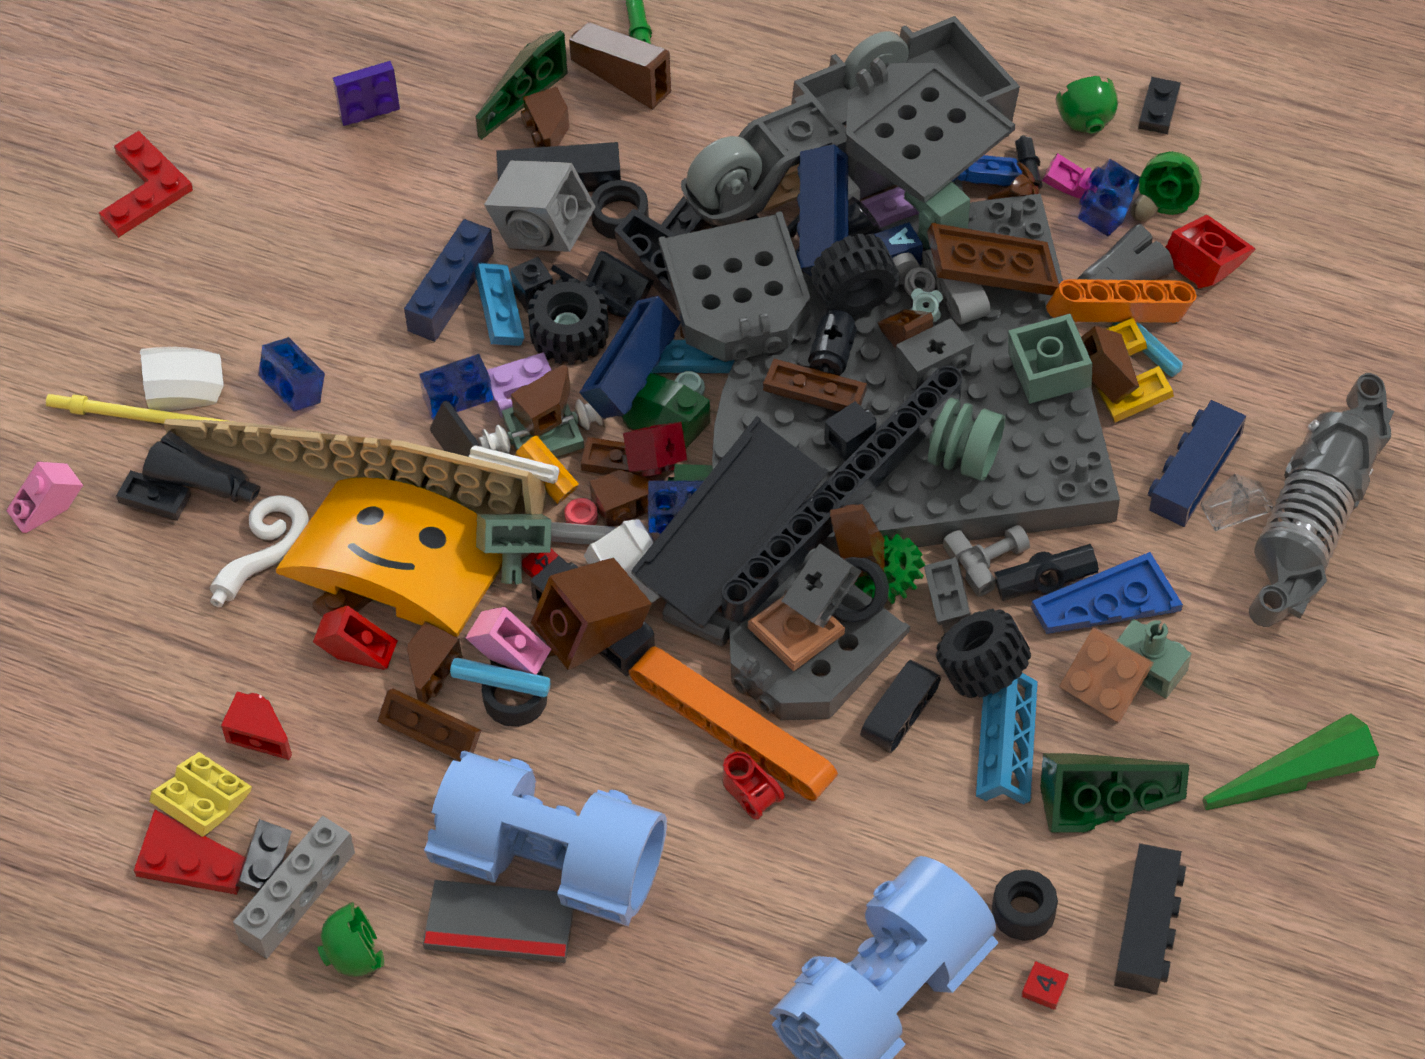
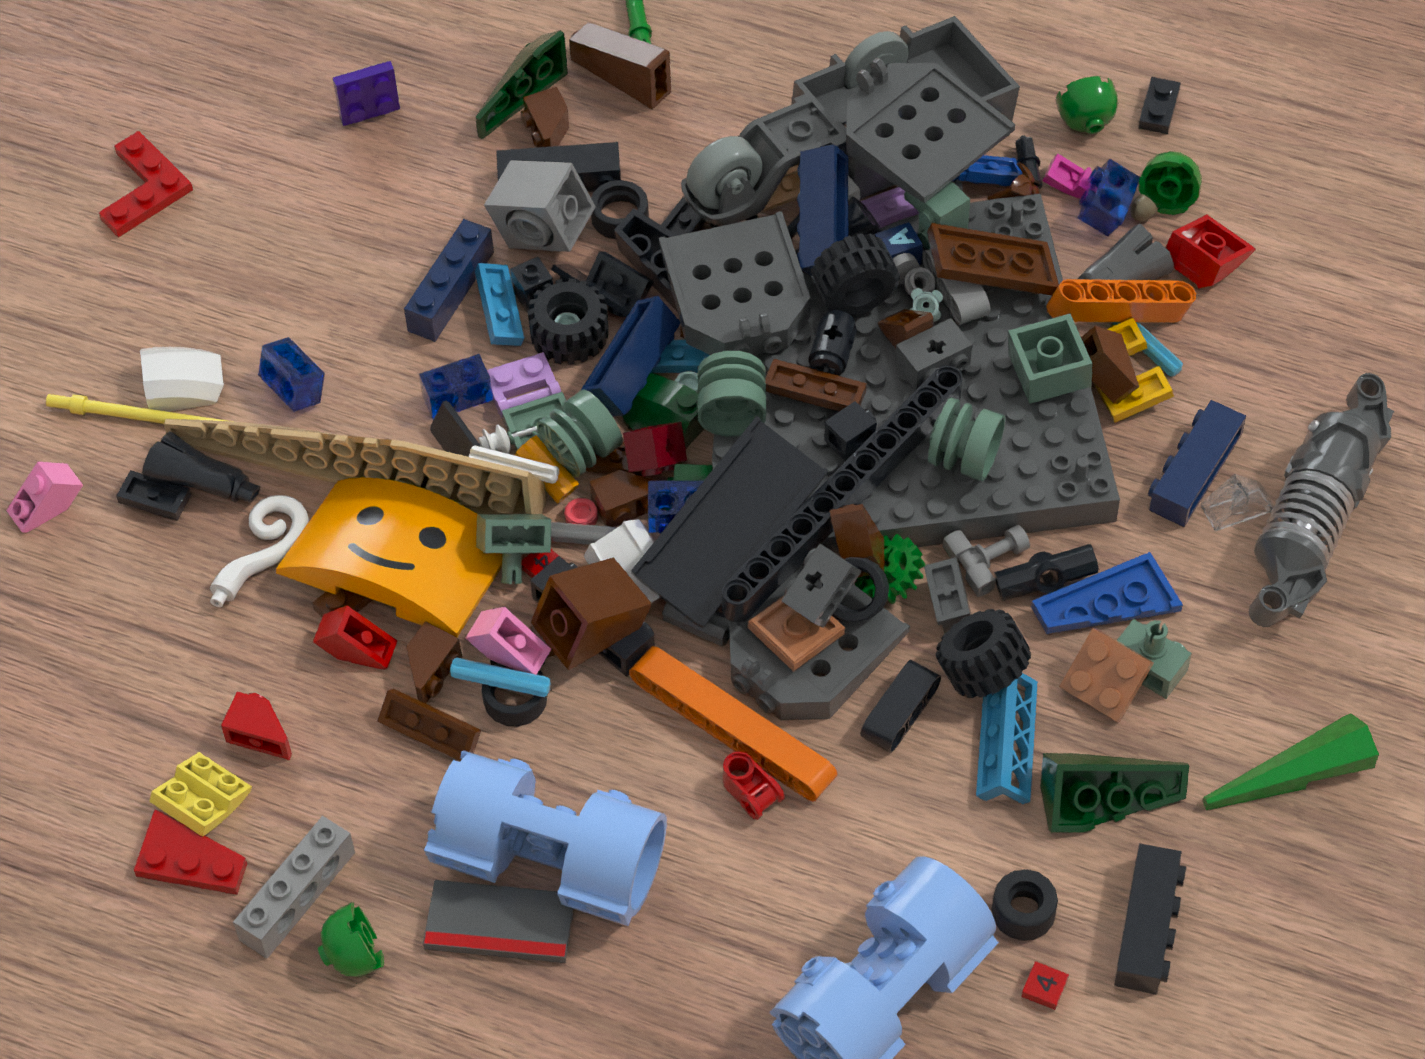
(263, 855): plate -> none
(543, 402): reddish brown slope -> none
(580, 432): none -> sand green wheel
(731, 392): none -> sand green wheel

